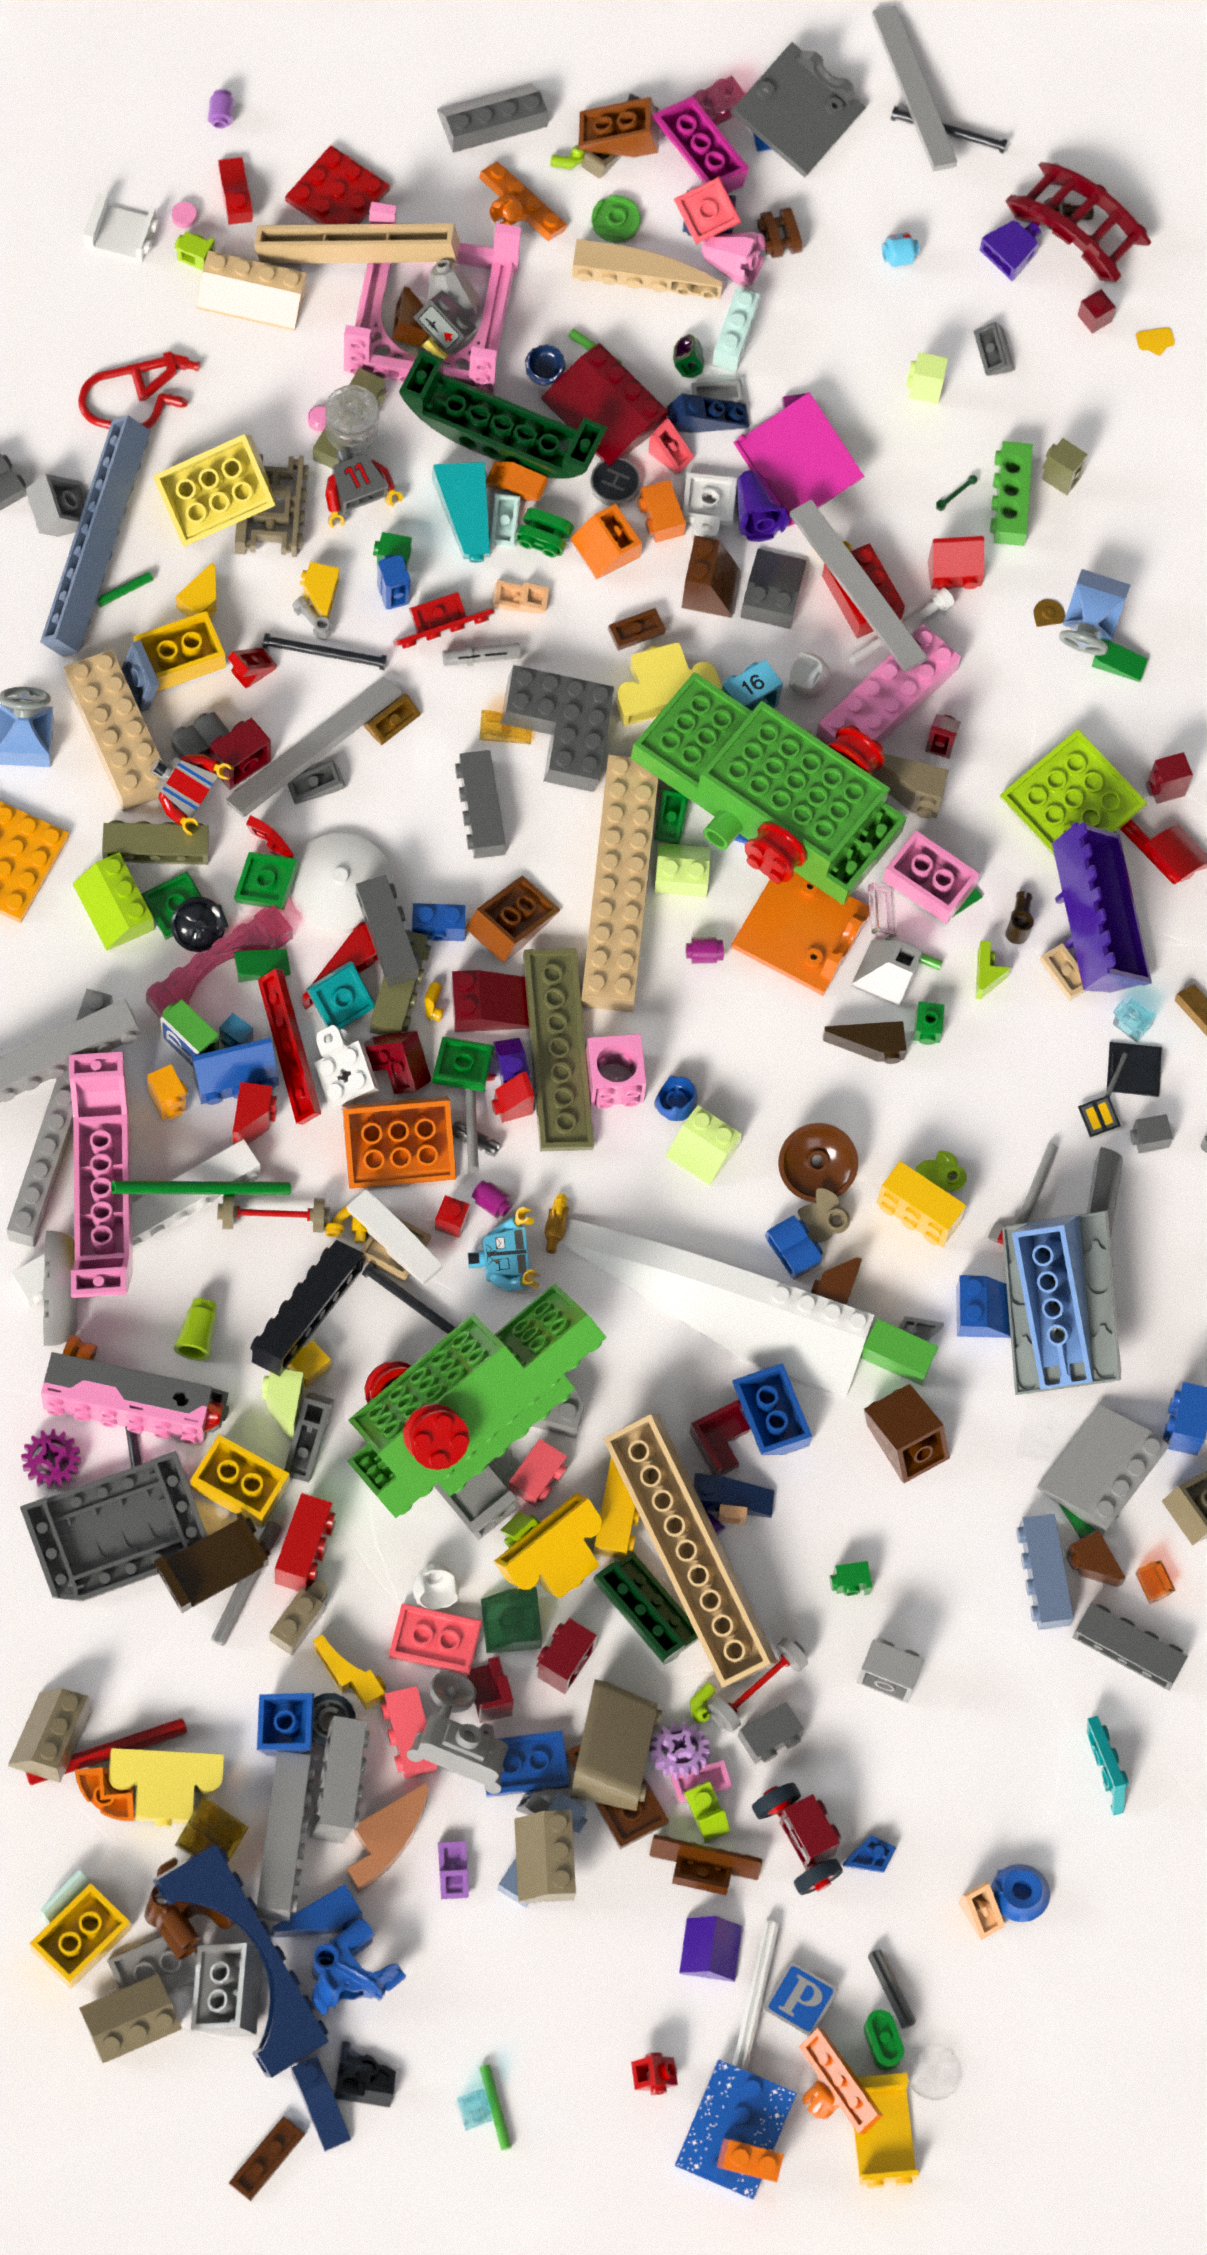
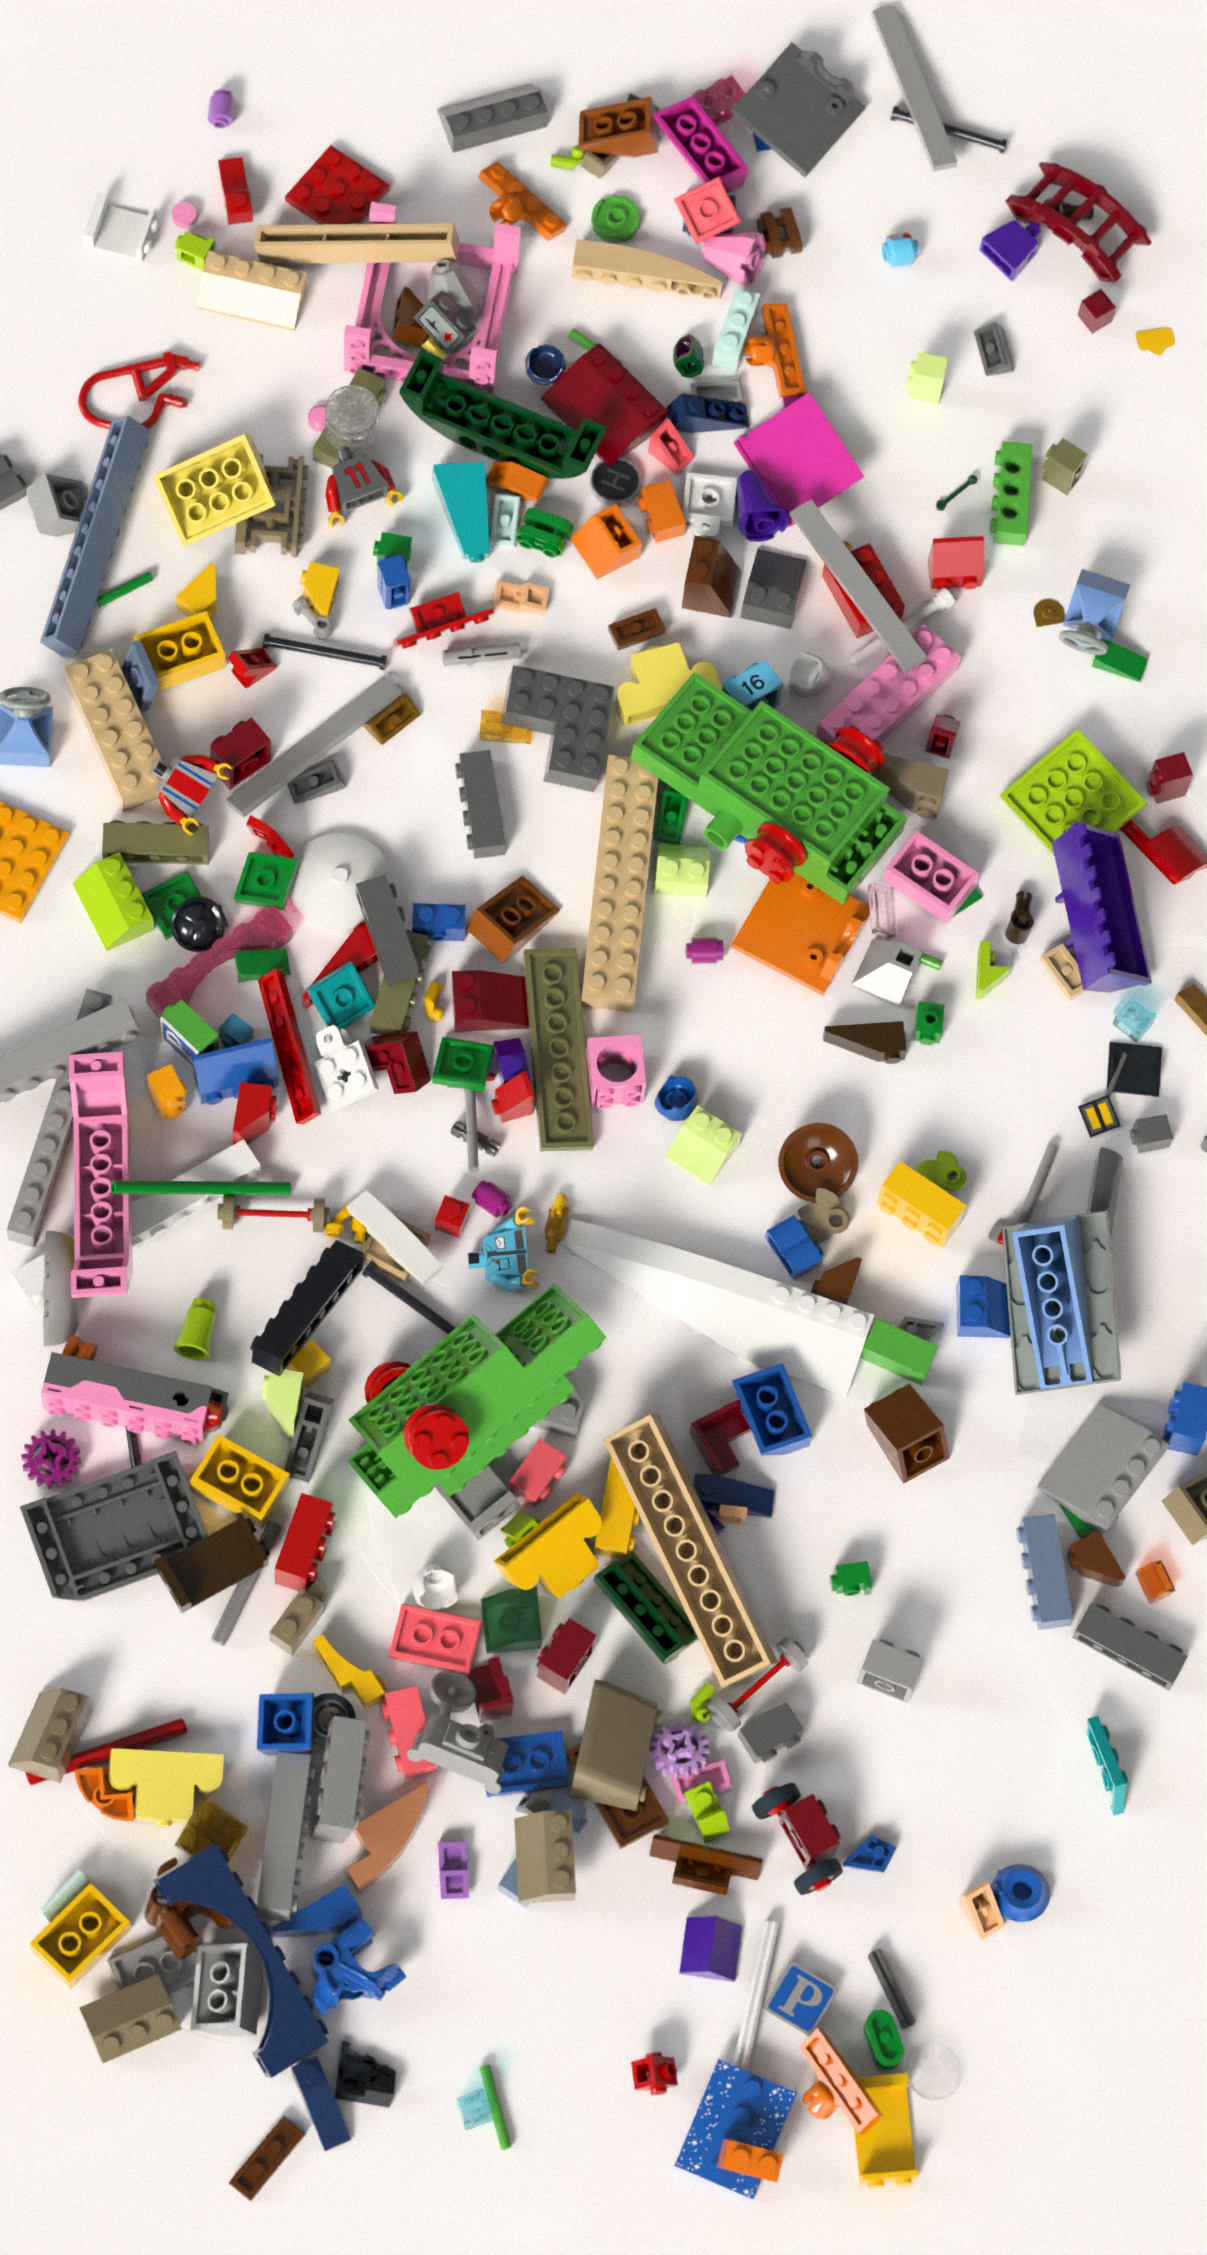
(199, 736): dark grey brick -> none
(398, 1142): orange slope -> none
(777, 350): none -> orange plate

